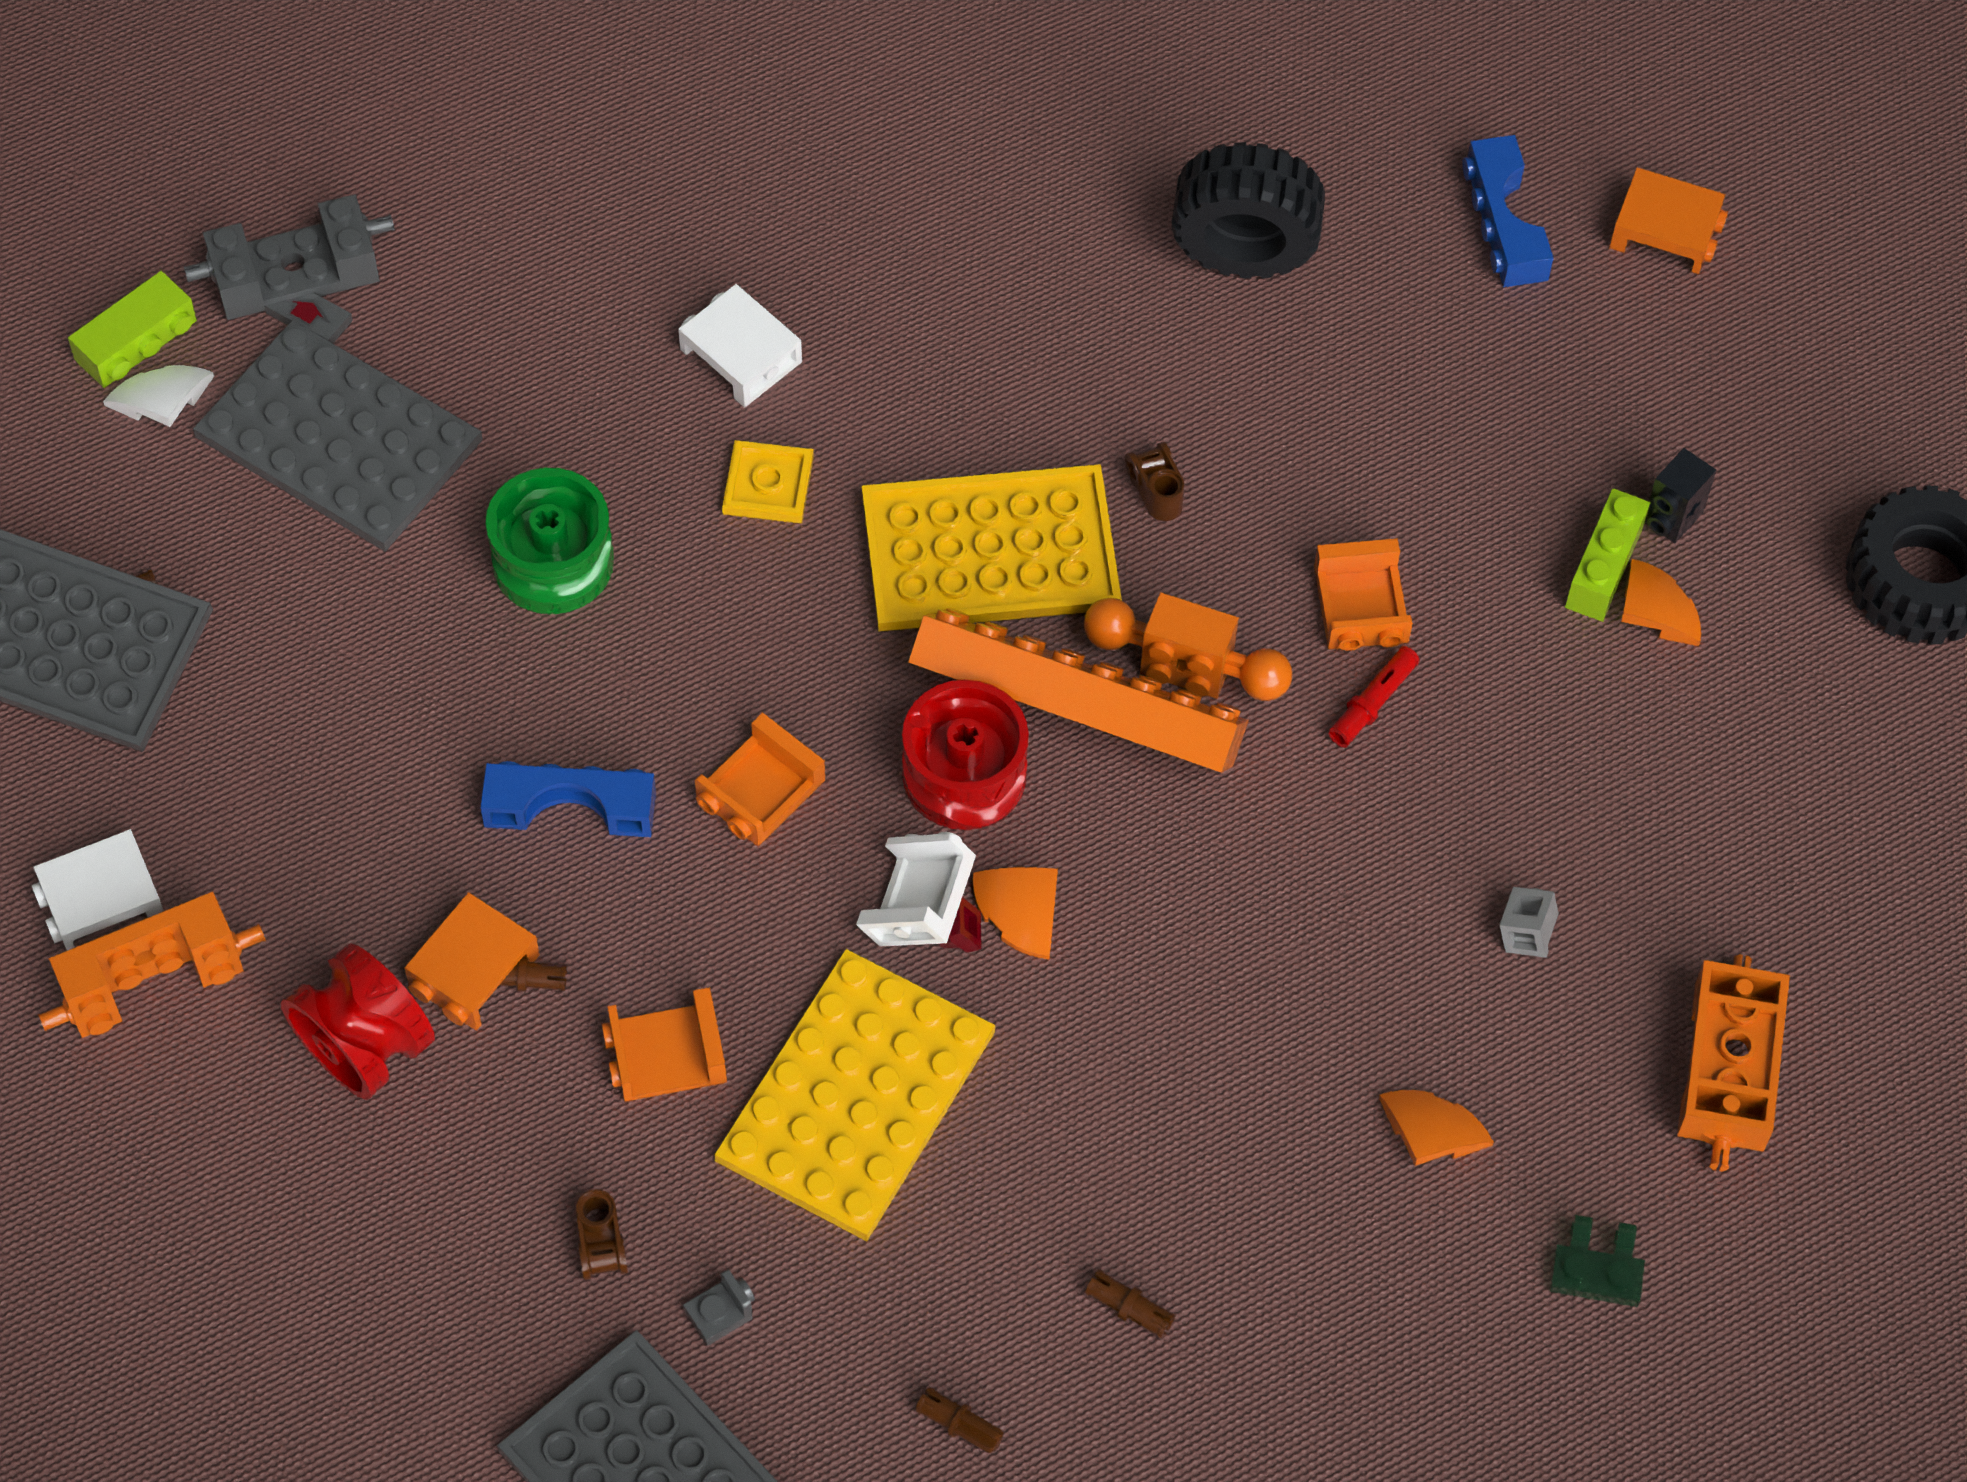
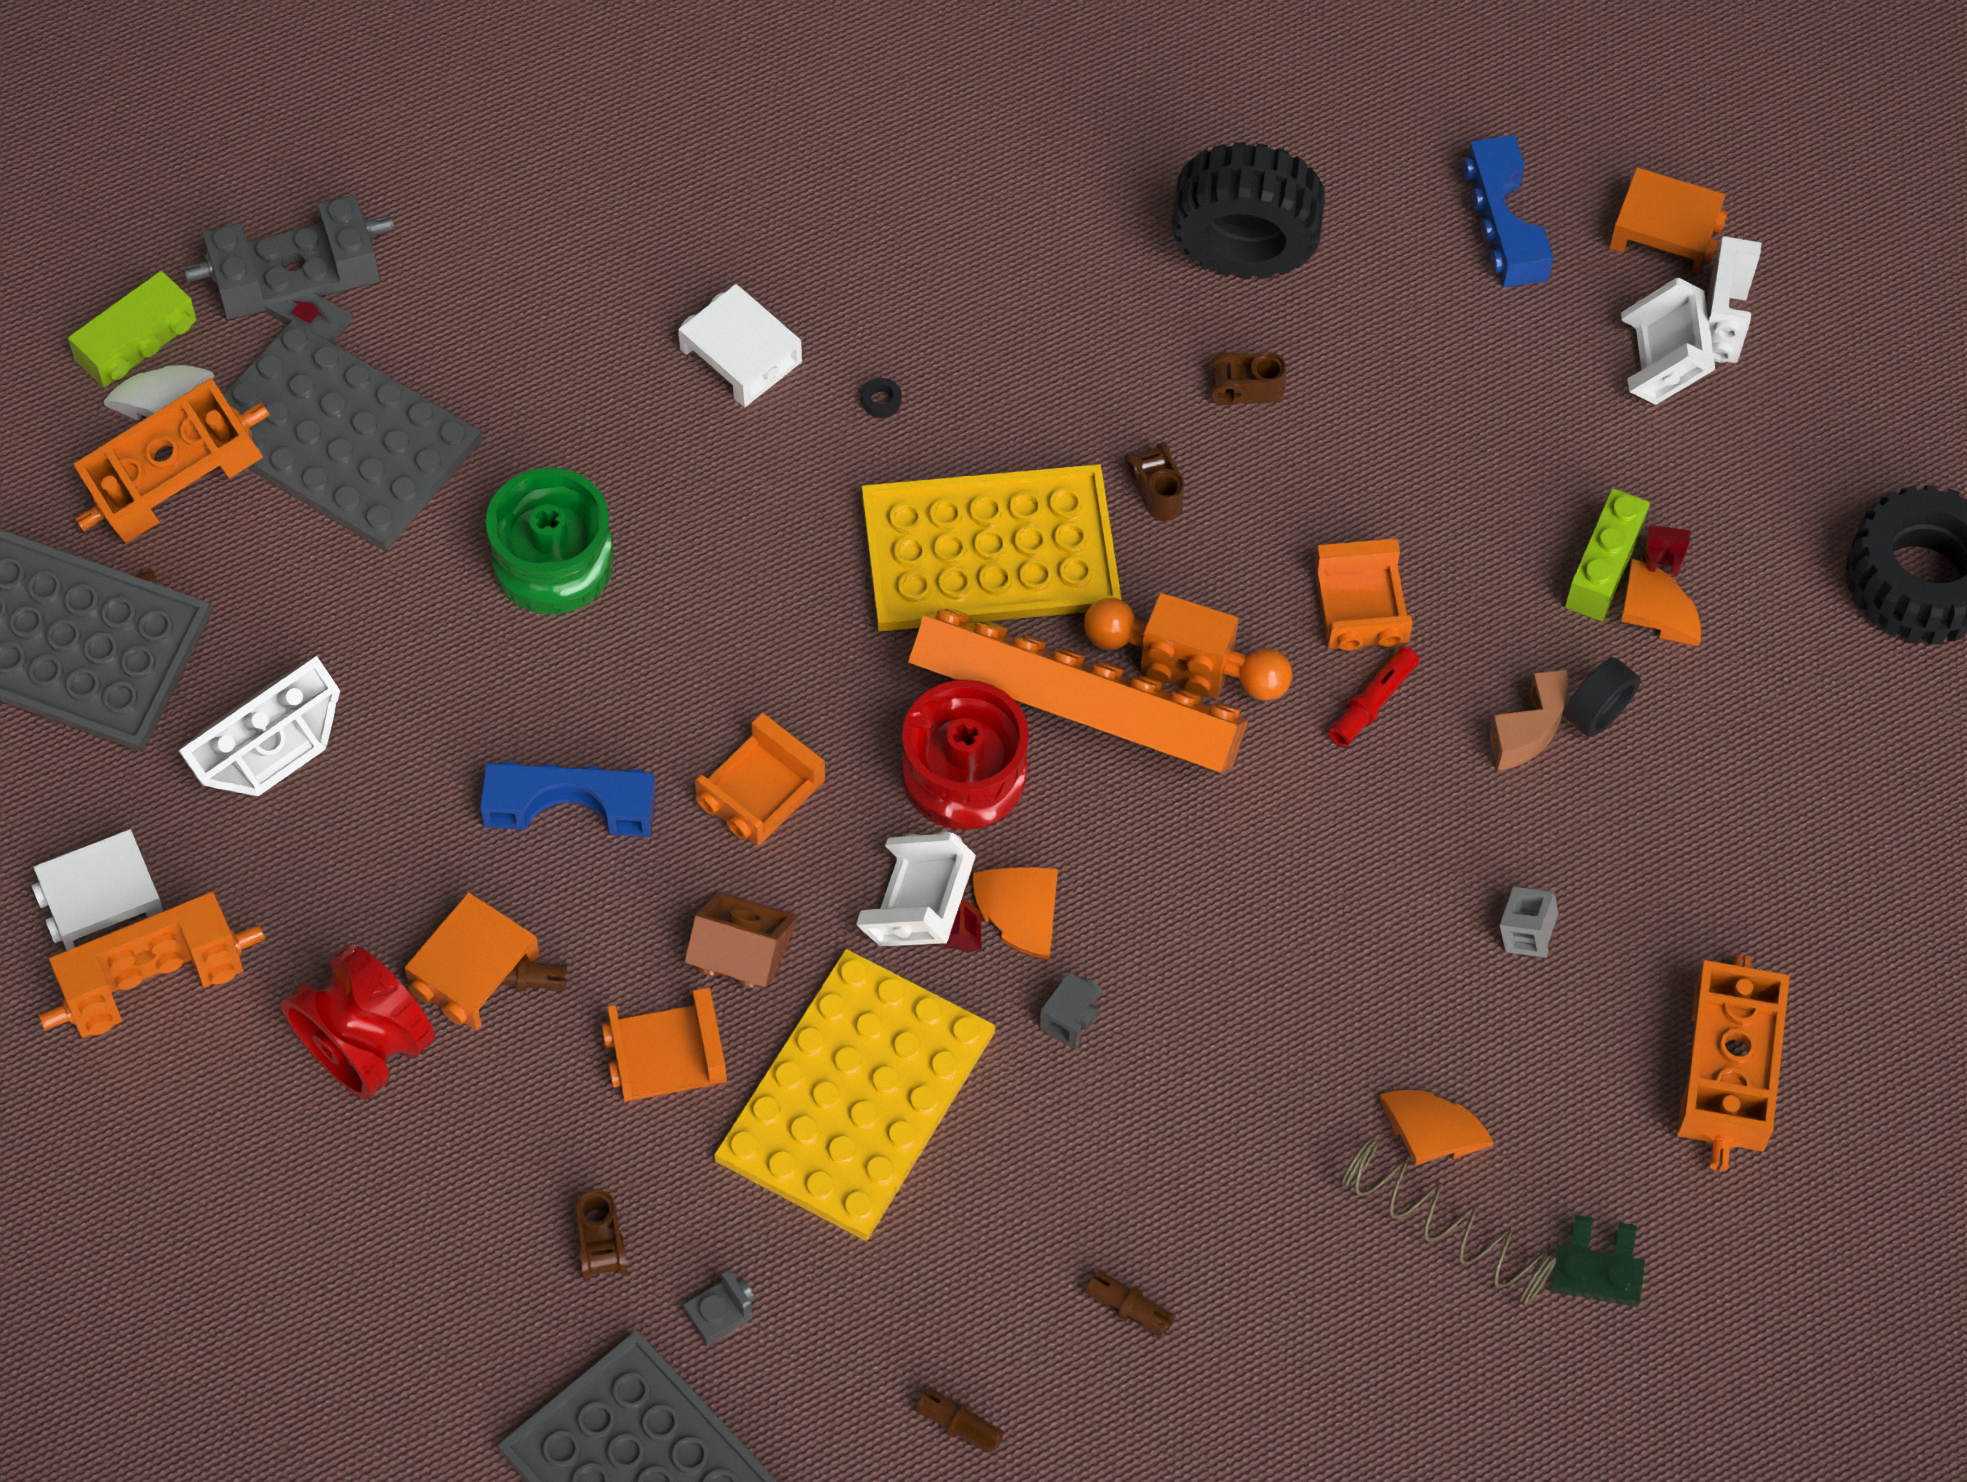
(203, 436): none -> orange brick
(266, 733): none -> white wedge
(739, 939): none -> slope
(768, 481): yellow tile -> none
(881, 385): none -> black piece
(1071, 1009): none -> dark grey brick
(1246, 378): none -> reddish brown piece
(1359, 1164): none -> dark tan piece
(1525, 734): none -> nougat brick
(1602, 697): none -> black tyre
(1665, 547): none -> dark red tile
(1671, 340): none -> white panel
(1679, 495): black brick -> none
(1730, 279): none -> white panel

